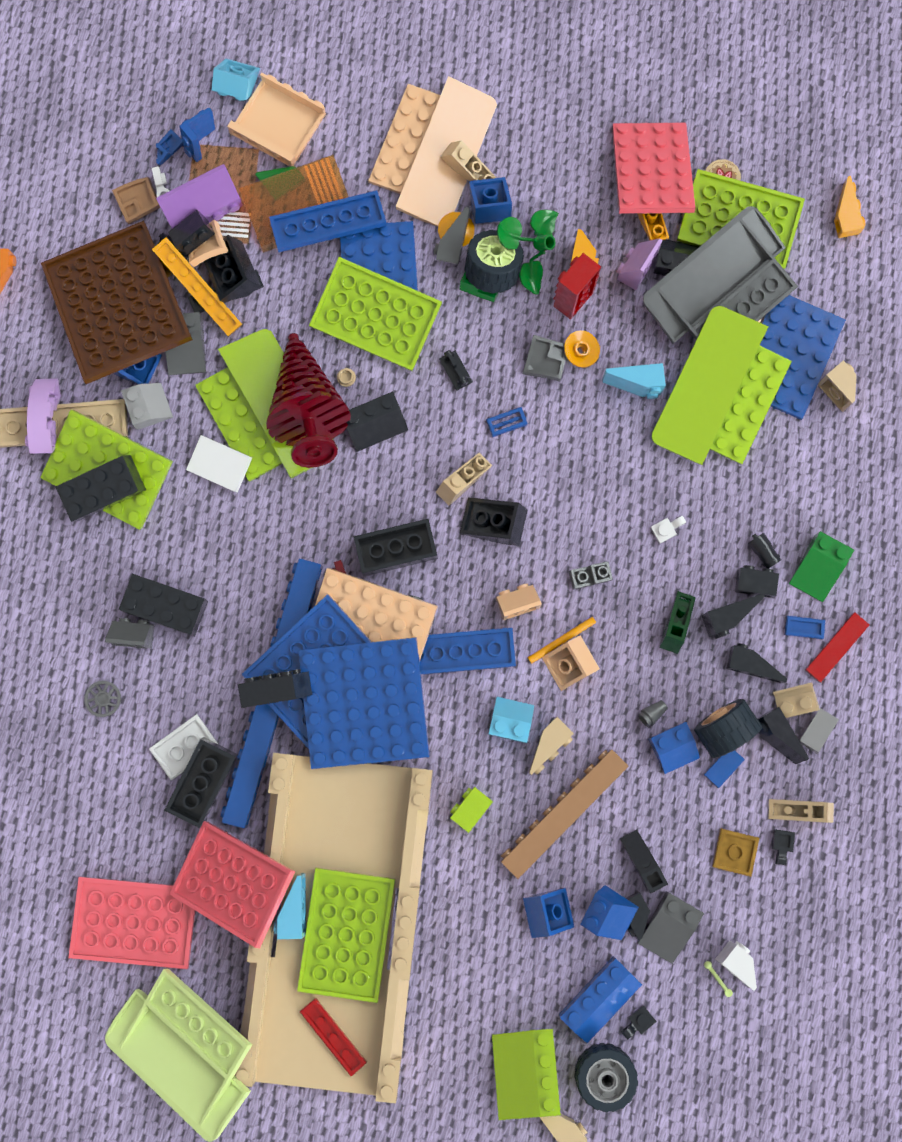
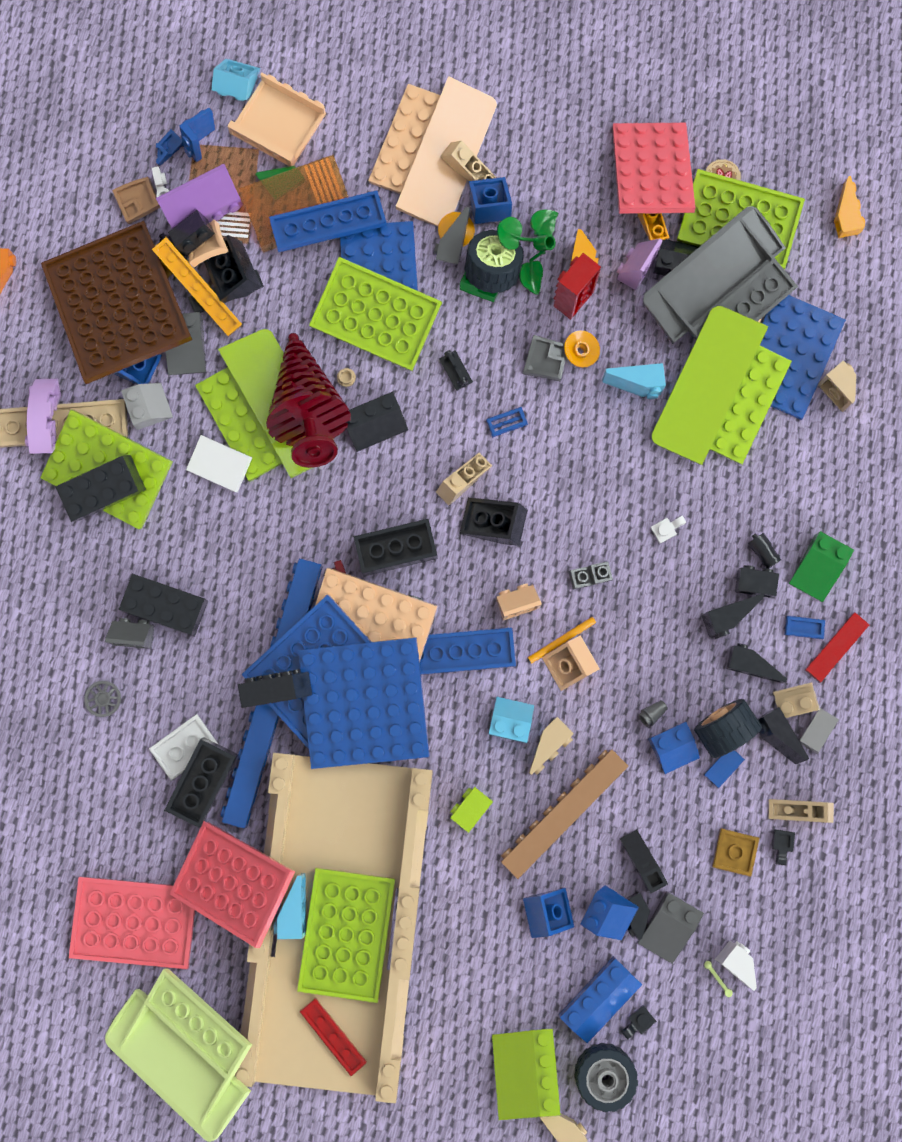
(678, 623): dark green slope -> none

